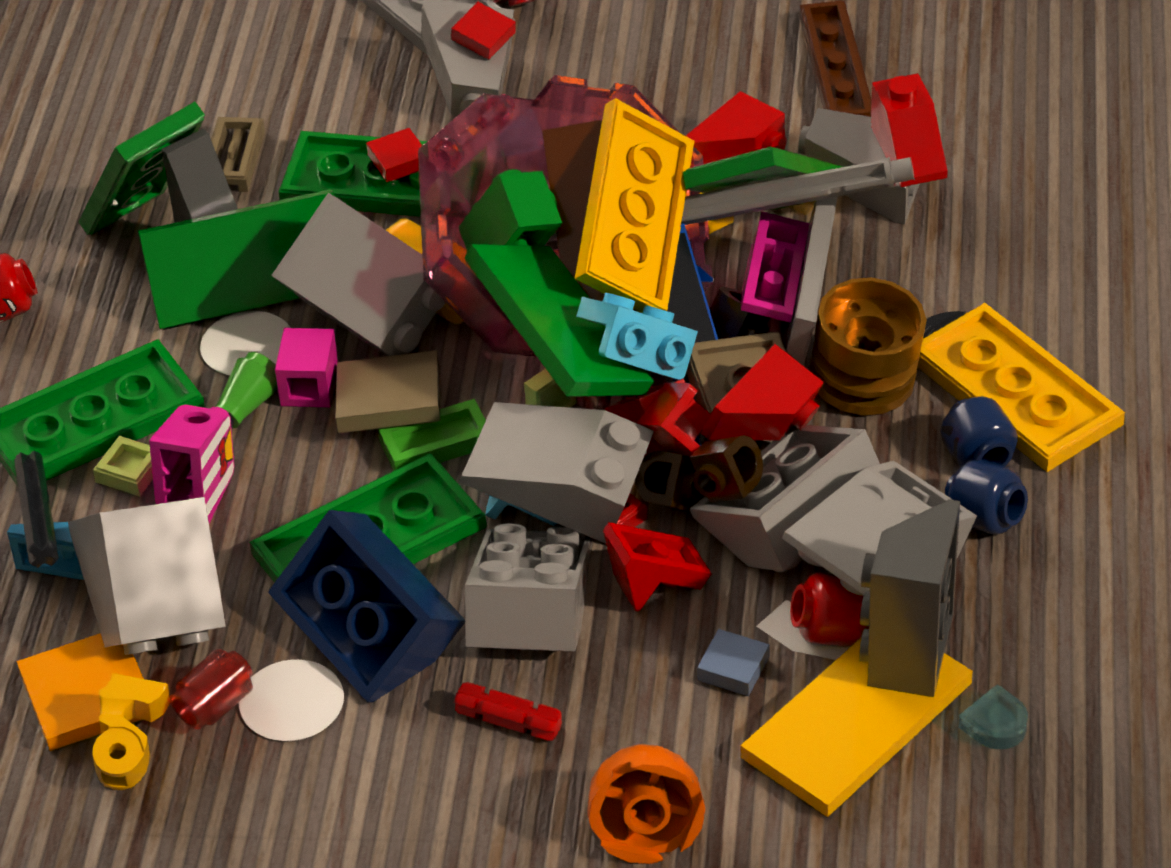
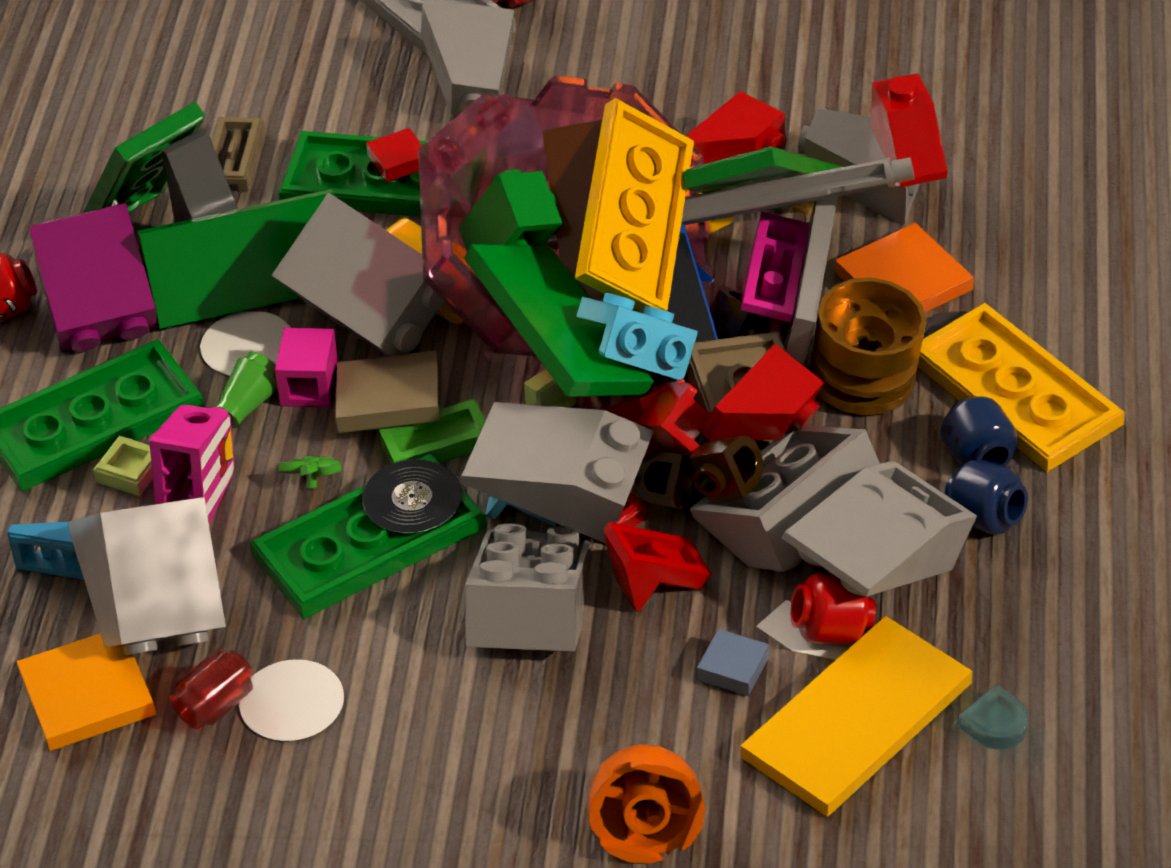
(36, 509): black axle -> none
(93, 278): none -> magenta slope
(122, 748): yellow leg -> none
(311, 467): none -> bright green plant
(365, 604): dark blue slope -> none
(411, 496): none -> black sticker
(483, 30): red tile -> none
(508, 711): red axle -> none
(835, 58): reddish brown tile -> none
(910, 600): dark grey slope -> none
(912, 262): none -> orange tile

